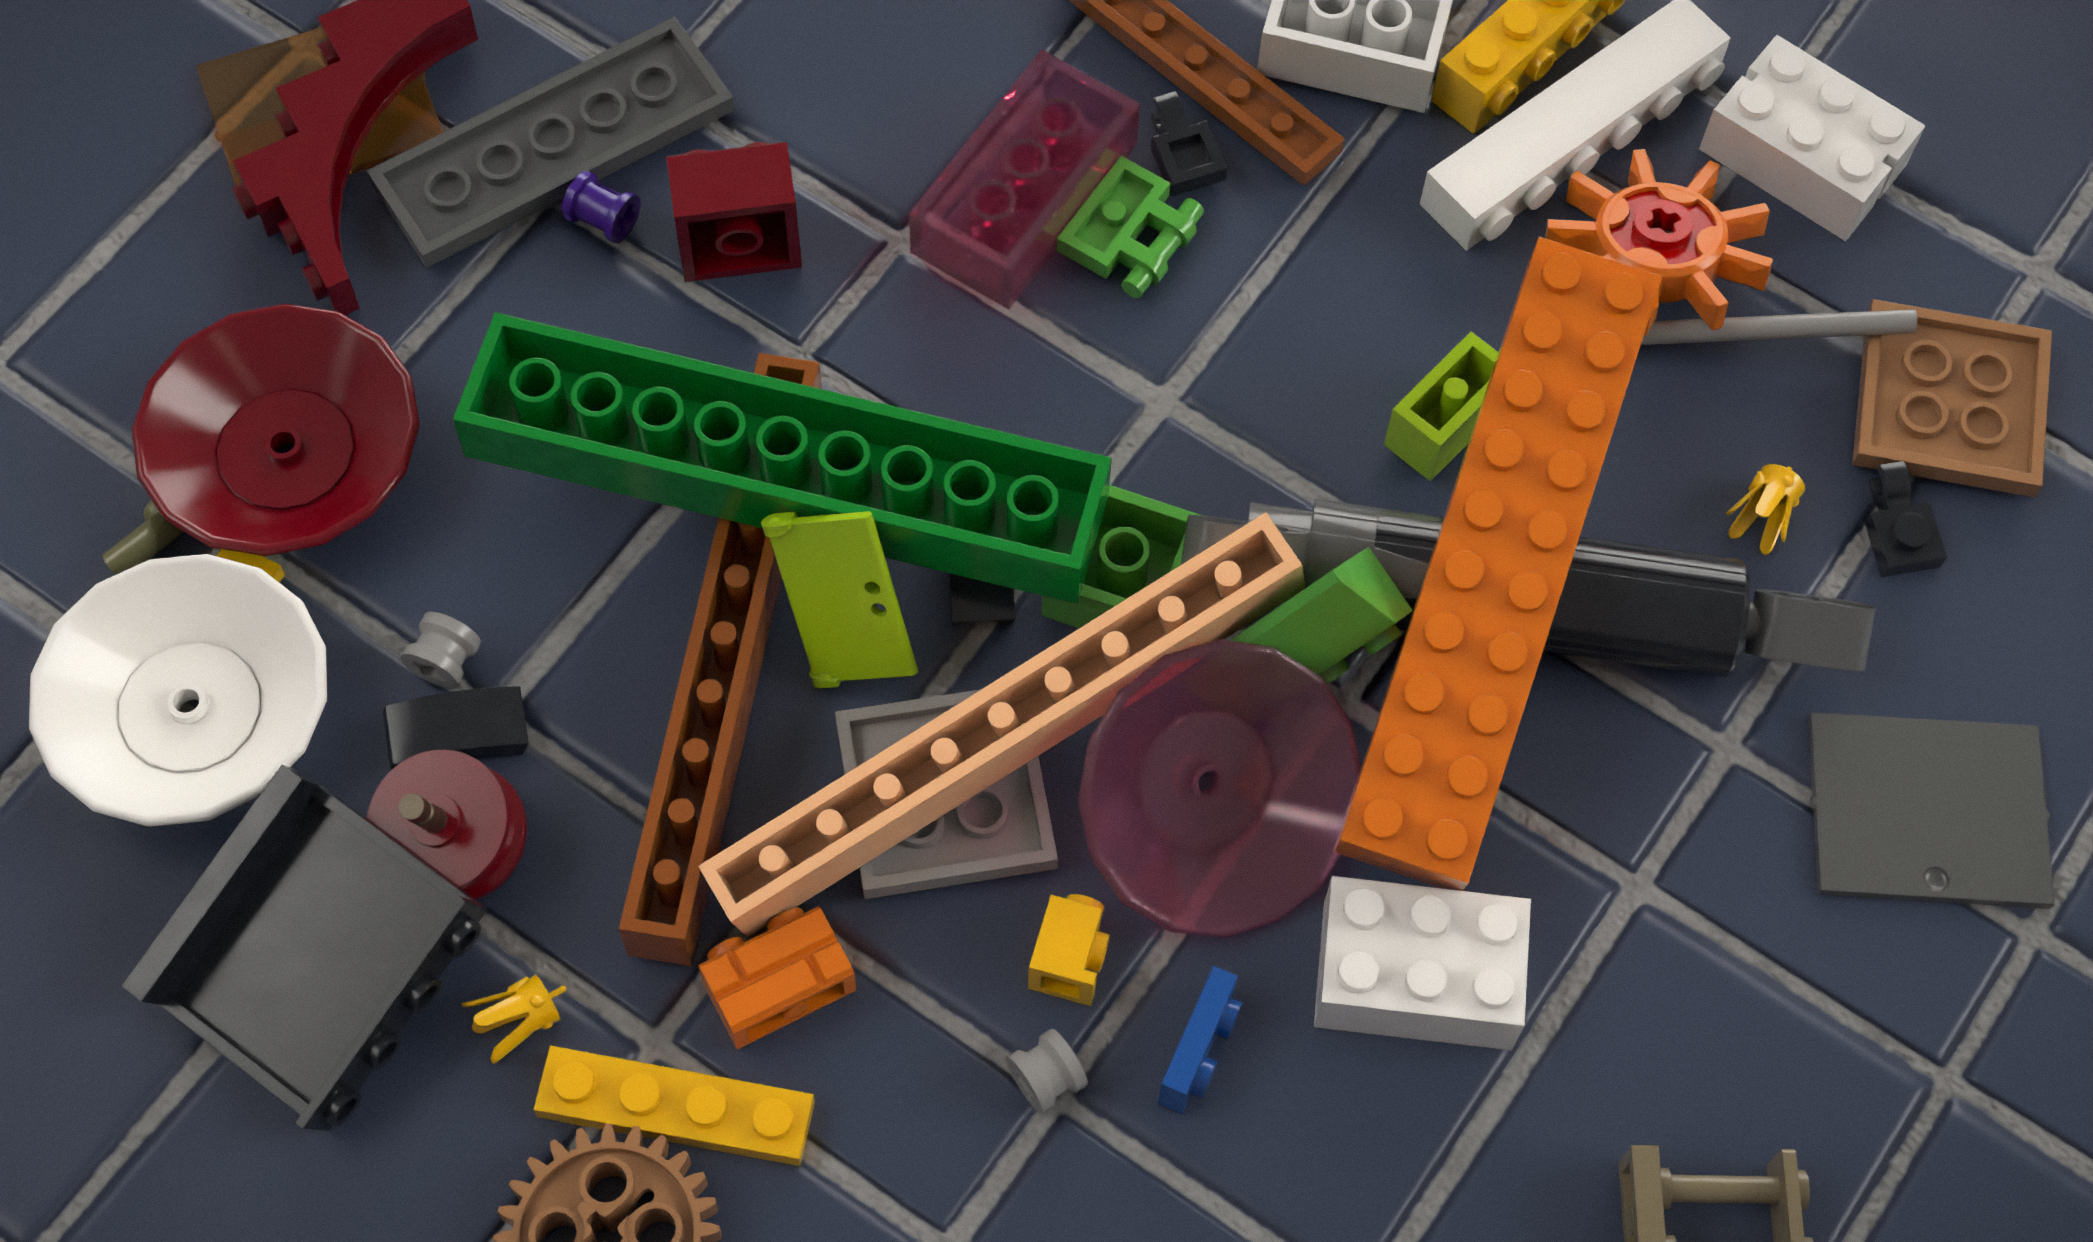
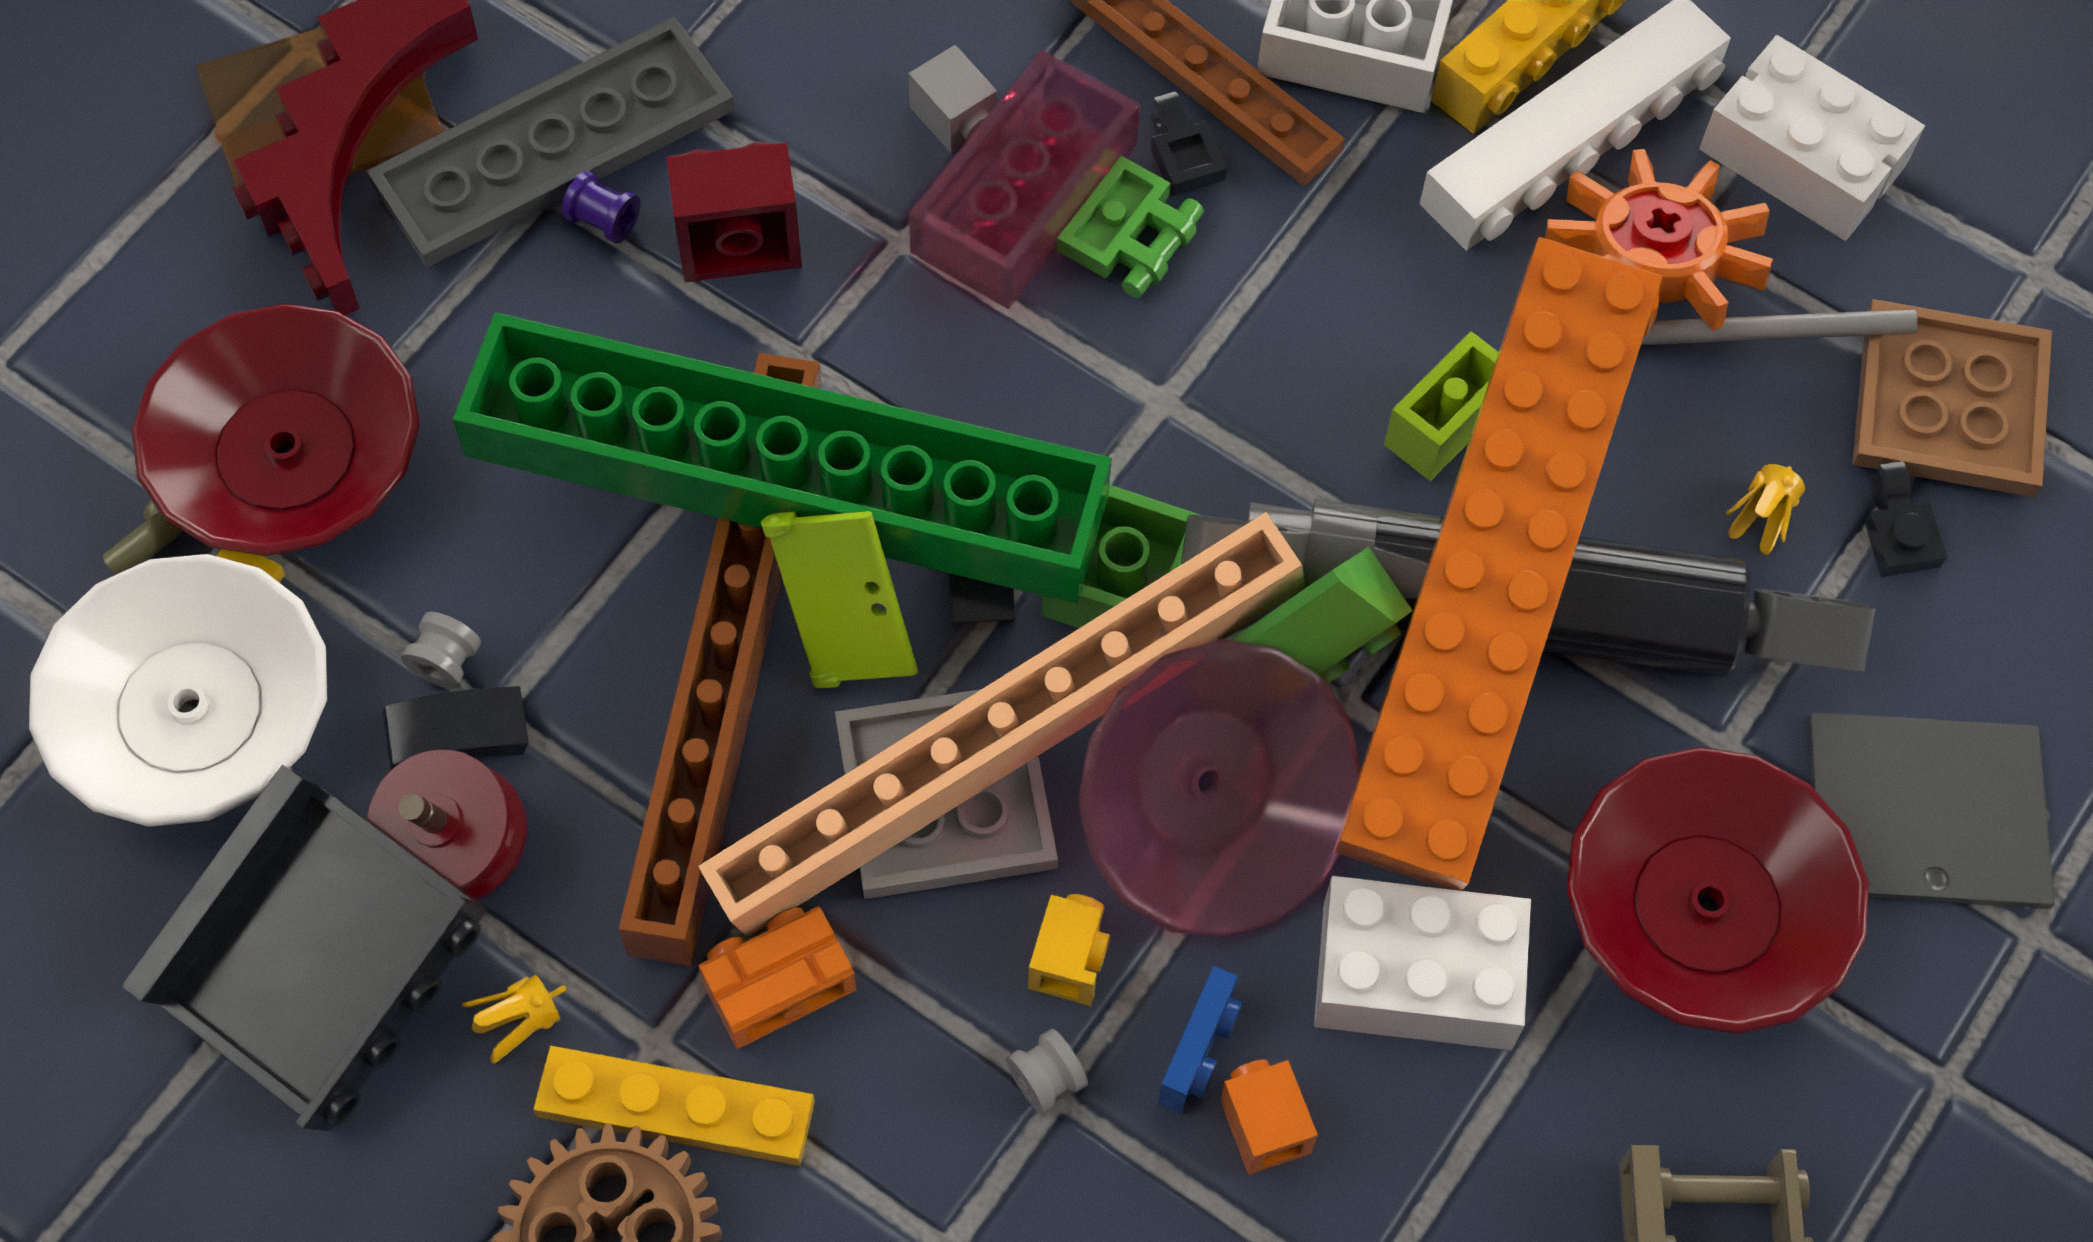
(951, 97): none -> light grey brick
(1267, 1115): none -> orange brick
(1753, 843): none -> dark red dish

